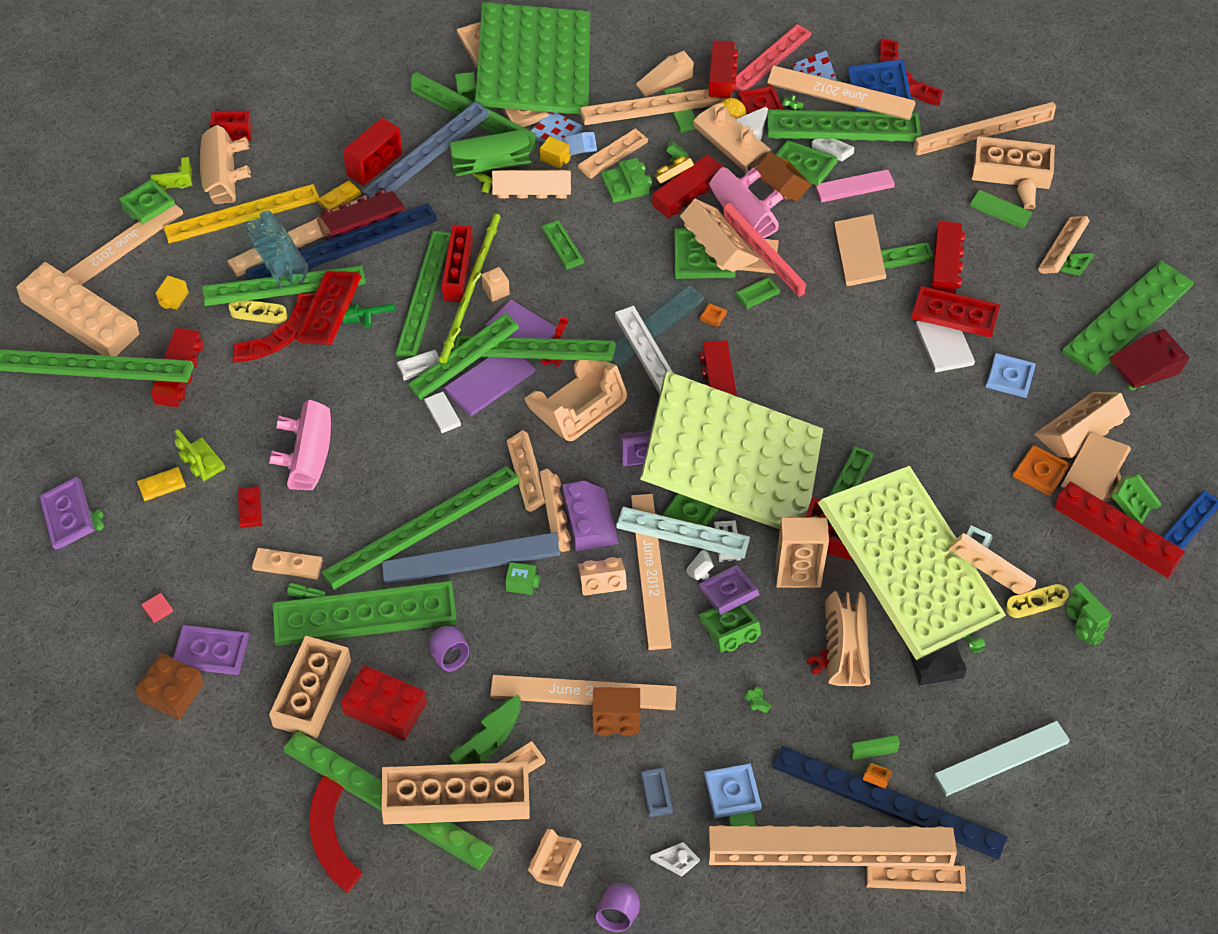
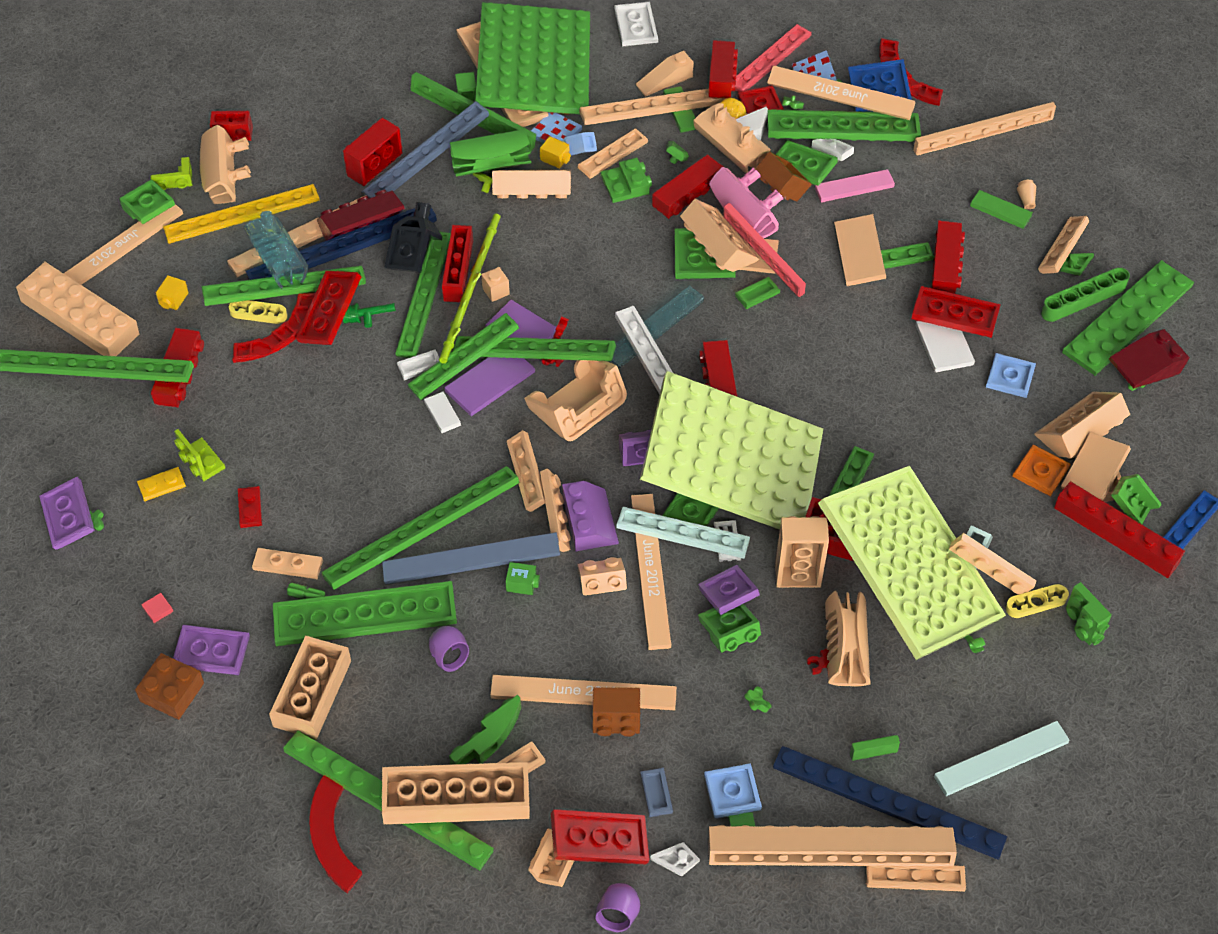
(310, 445): bright pink piece -> none
(339, 196): yellow plate -> none
(384, 702): red brick -> none
(410, 240): none -> black plate
(562, 244): bright green tile -> none
(599, 837): none -> red plate
(636, 24): none -> white tile
(680, 164): yellow plate -> none
(700, 566): white piece -> none
(713, 315): orange tile -> none
(877, 775): orange tile -> none
(939, 665): black brick -> none
(1013, 162): light nougat brick -> none
(1085, 294): none -> bright green beam

